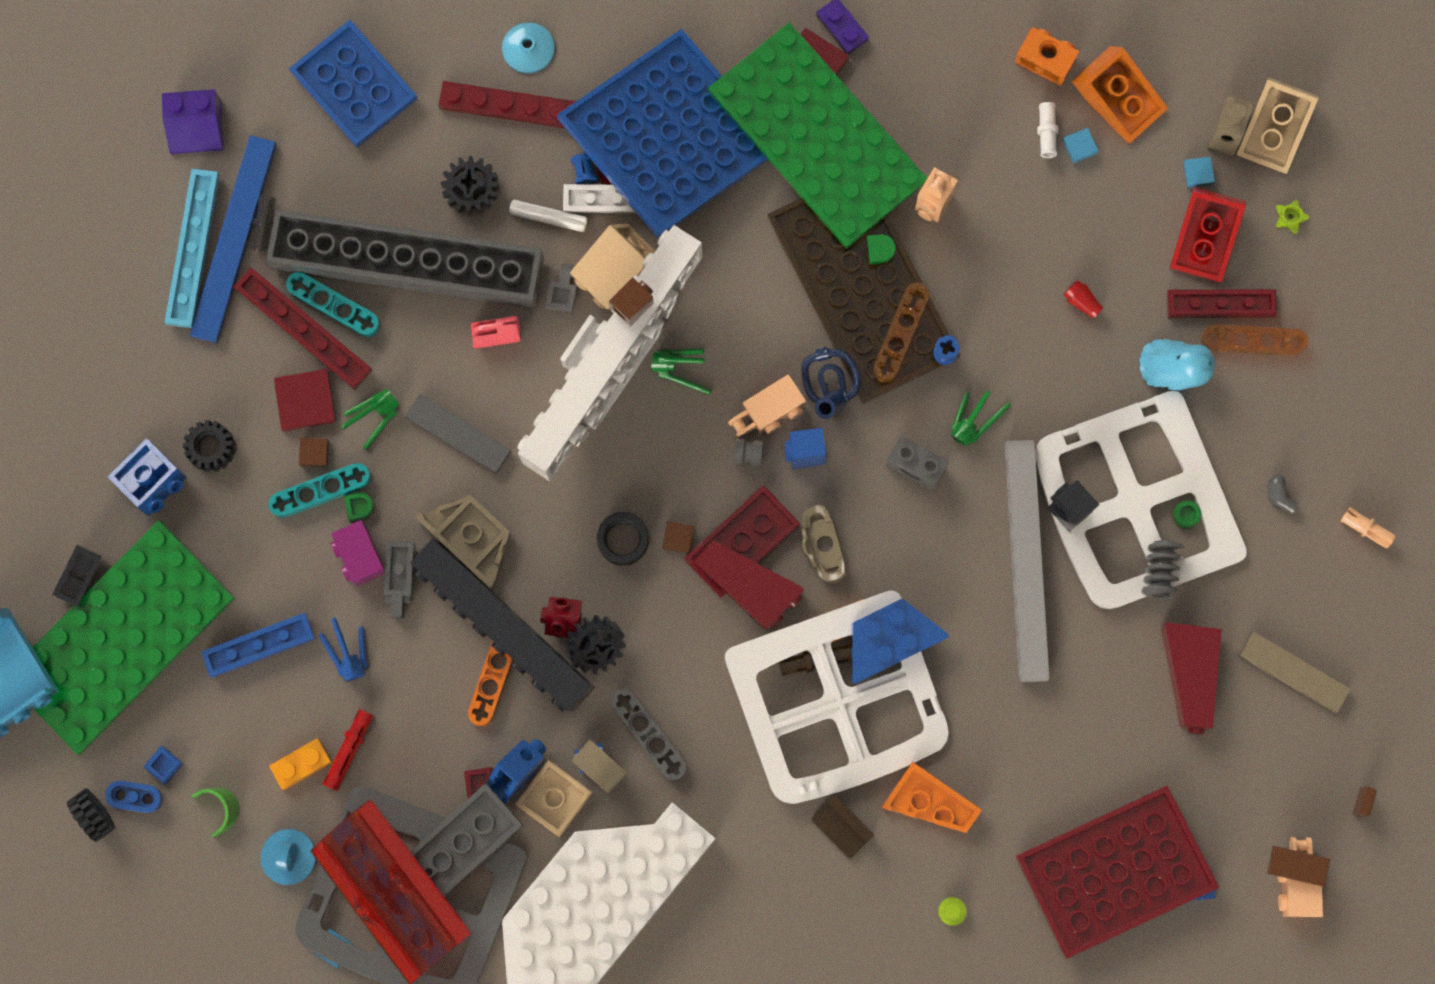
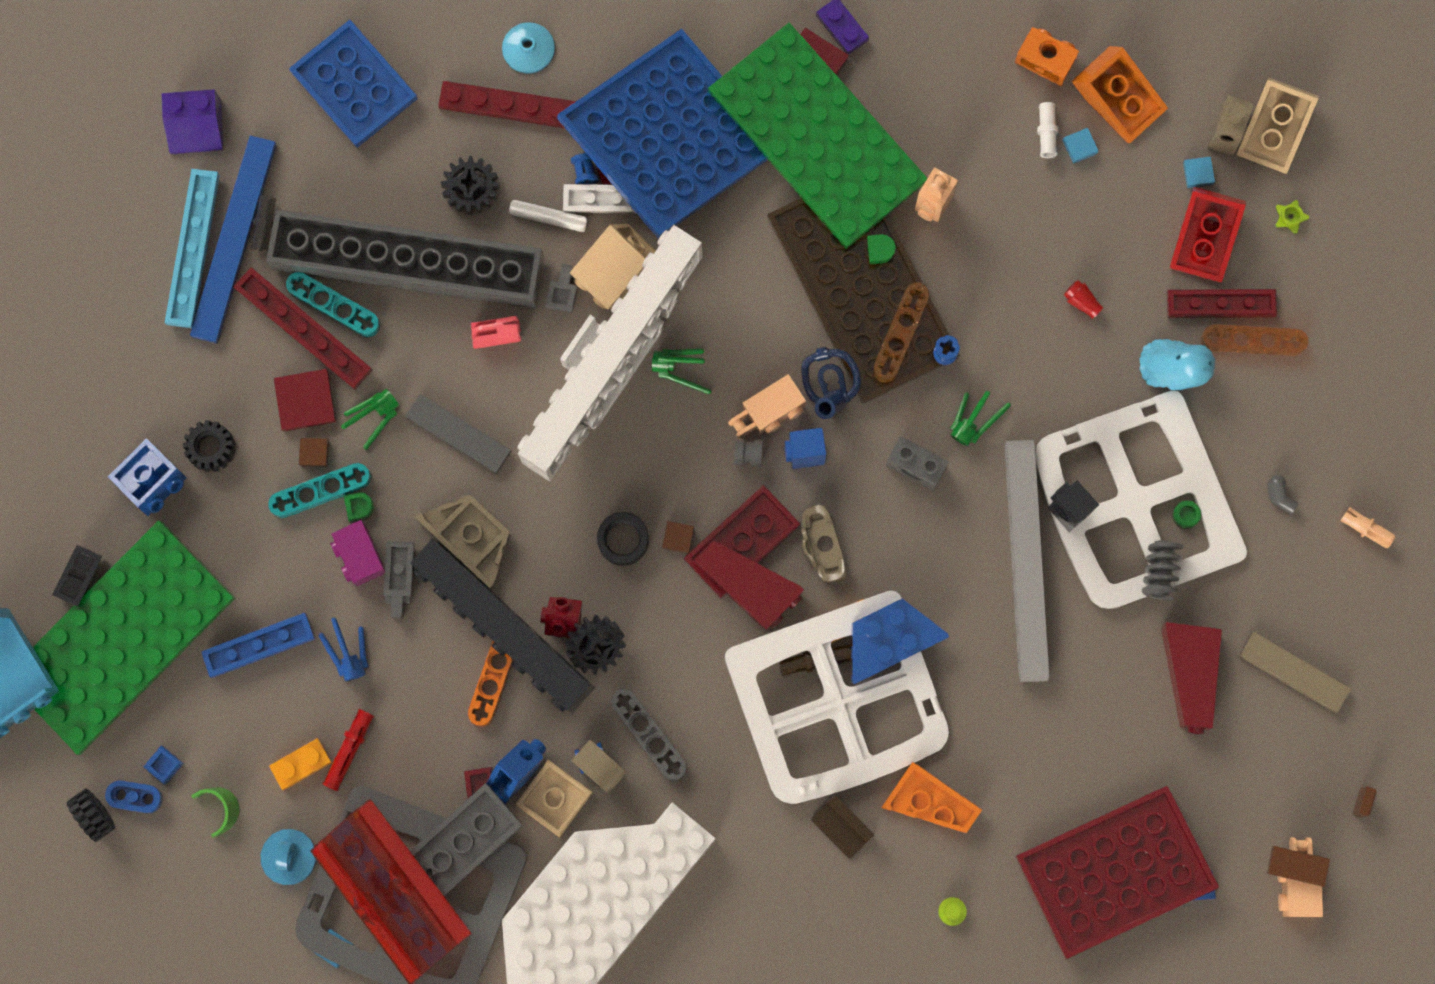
(632, 301): reddish brown brick -> none

